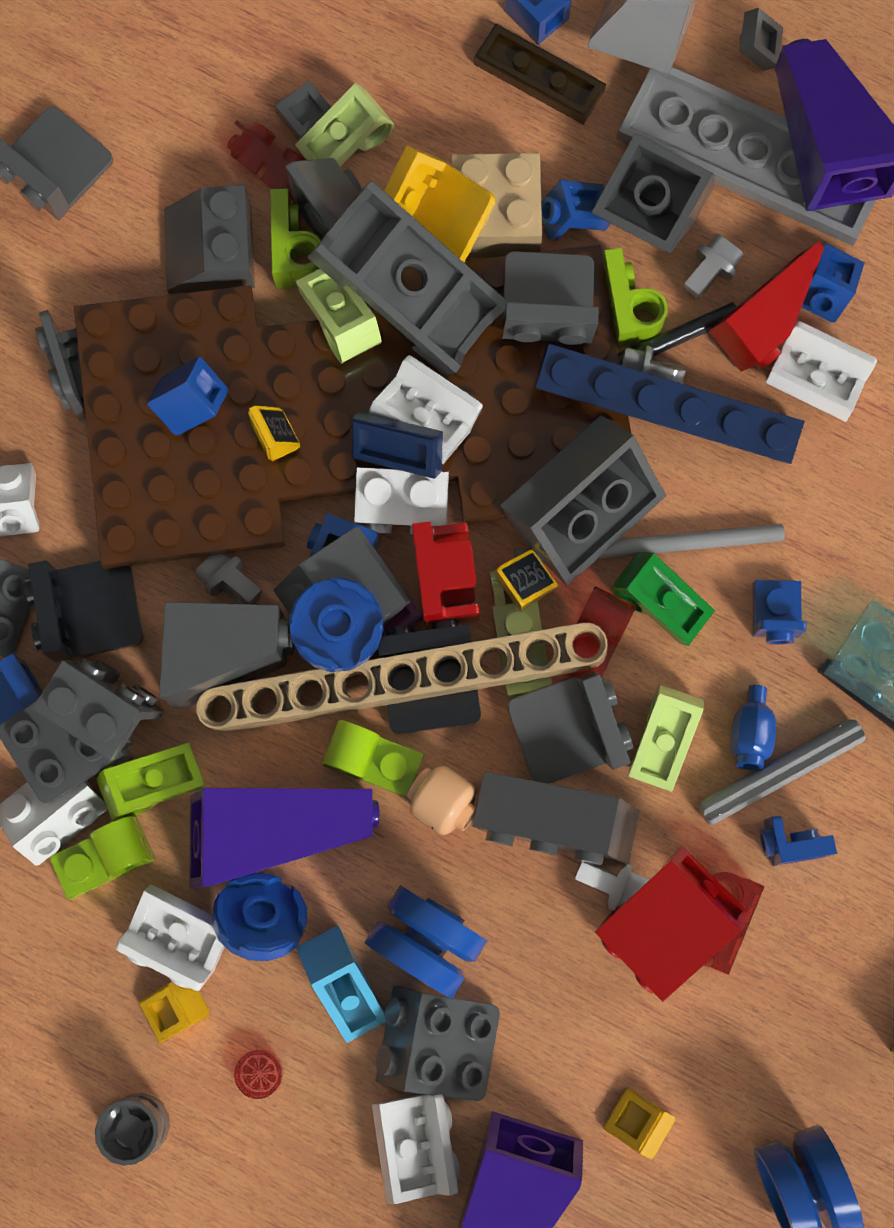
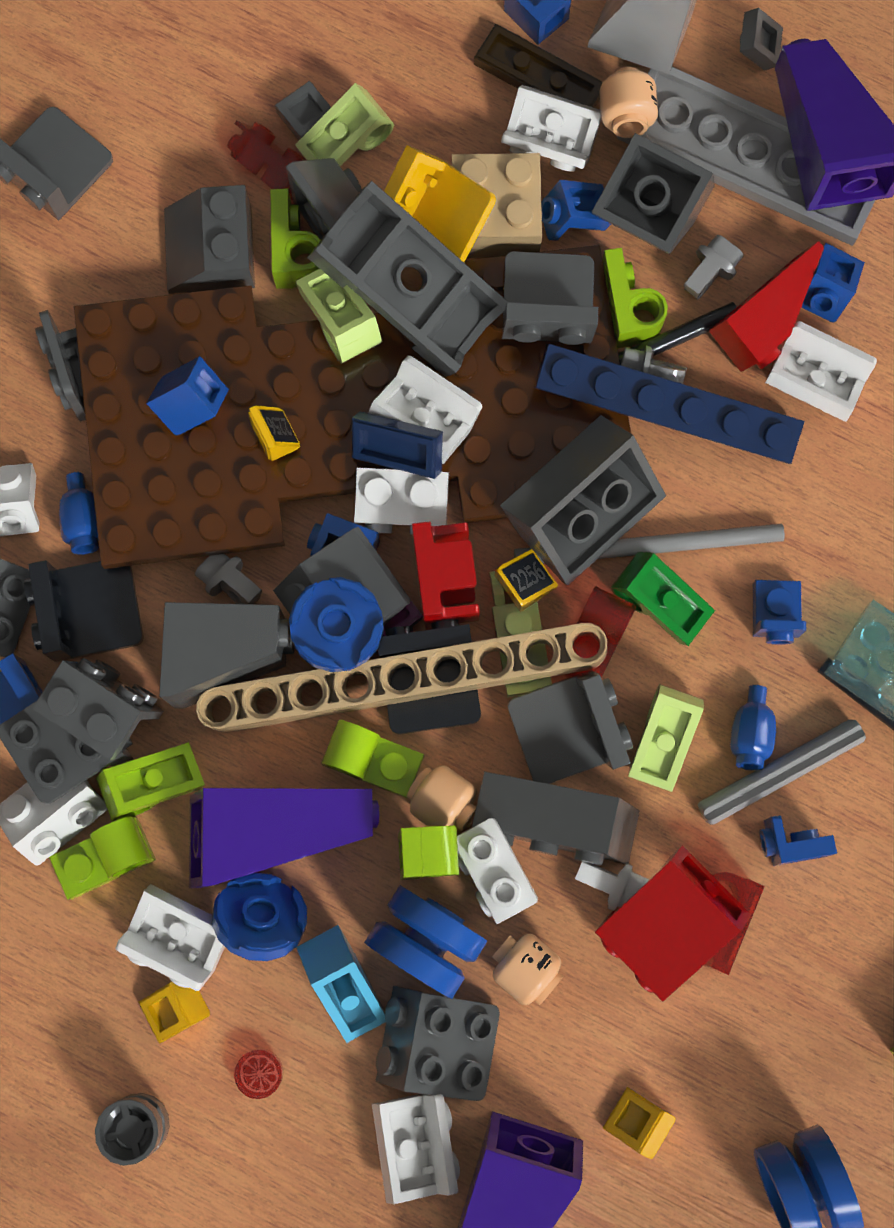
(78, 516): none -> blue plant
(428, 852): none -> lime plate
(495, 871): none -> white bracket
(527, 969): none -> light nougat head
(552, 128): none -> white bracket
(628, 102): none -> light nougat head

